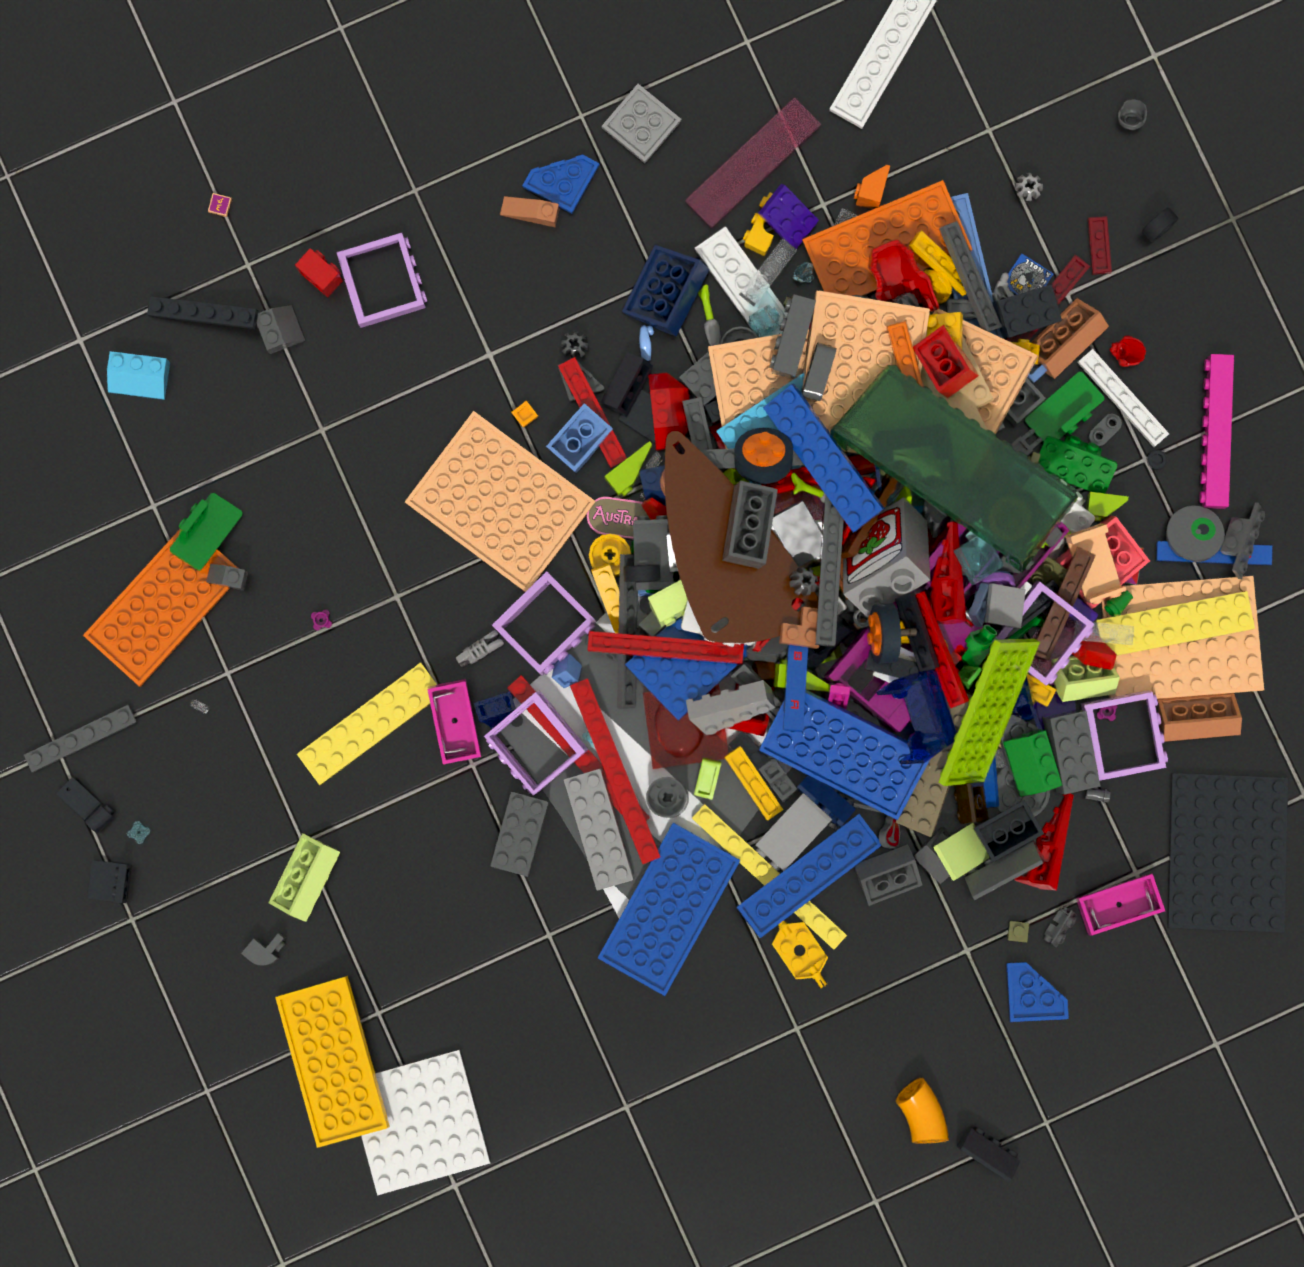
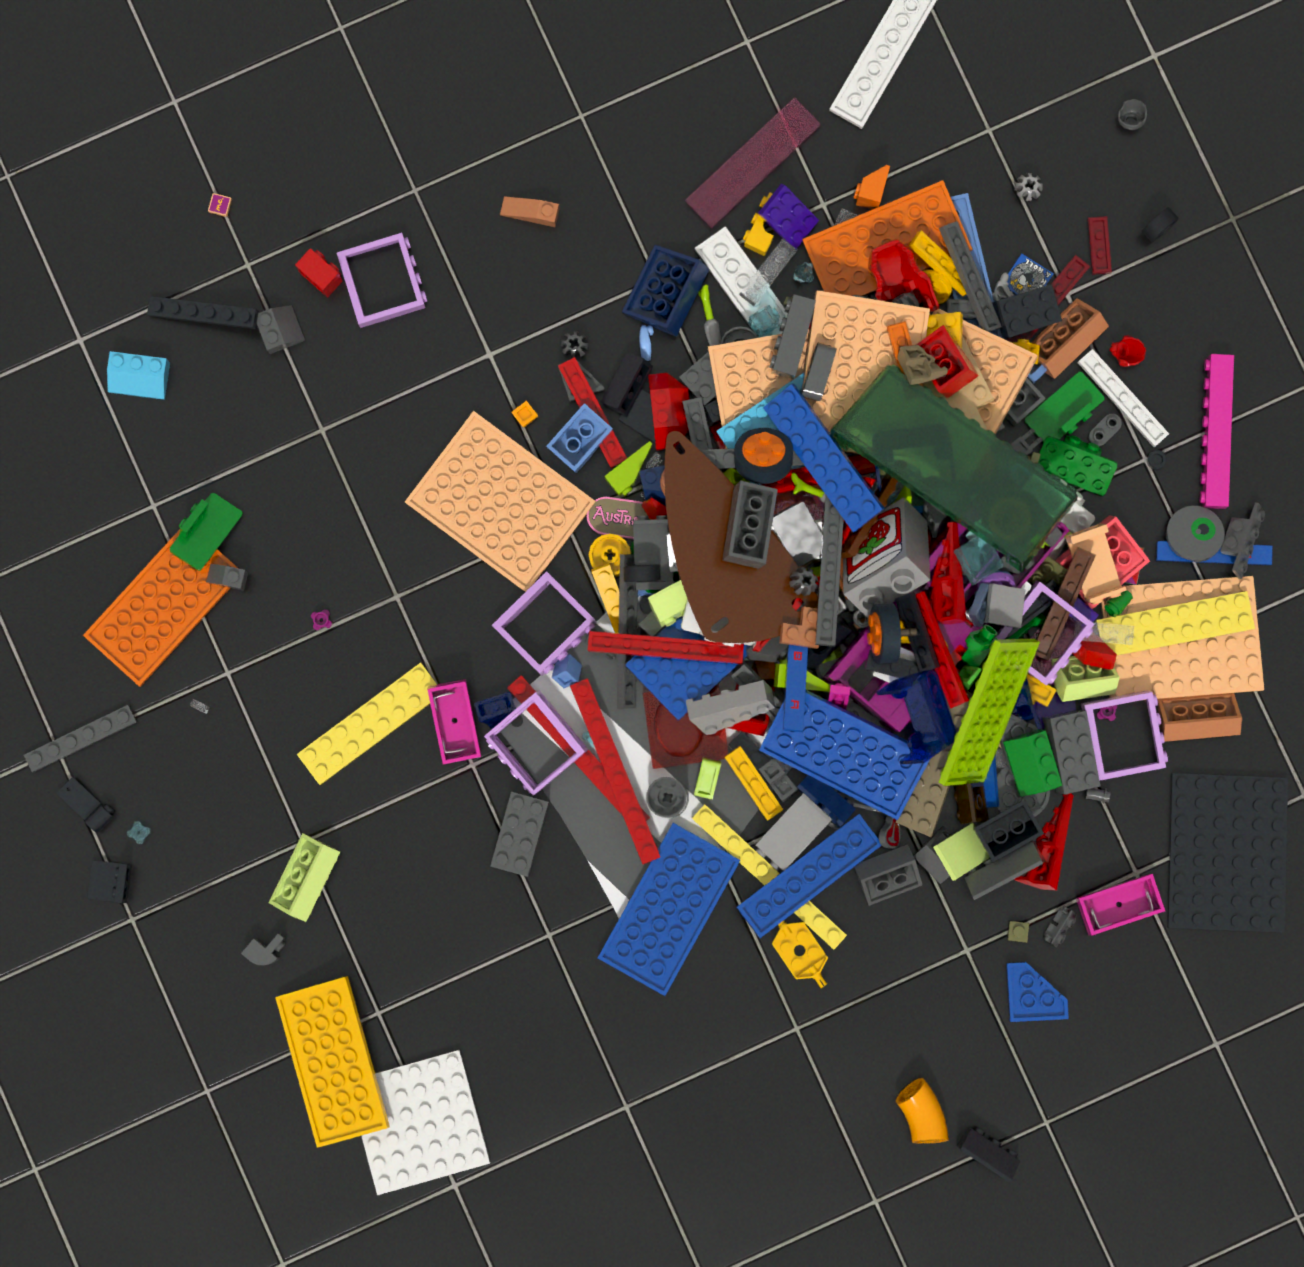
(479, 649): light grey hinge -> none
(562, 181): blue plate -> none
(599, 829): light grey plate -> none
(641, 123): light grey plate -> none
(919, 365): none -> dark tan slope
(1102, 504): lime slope -> none

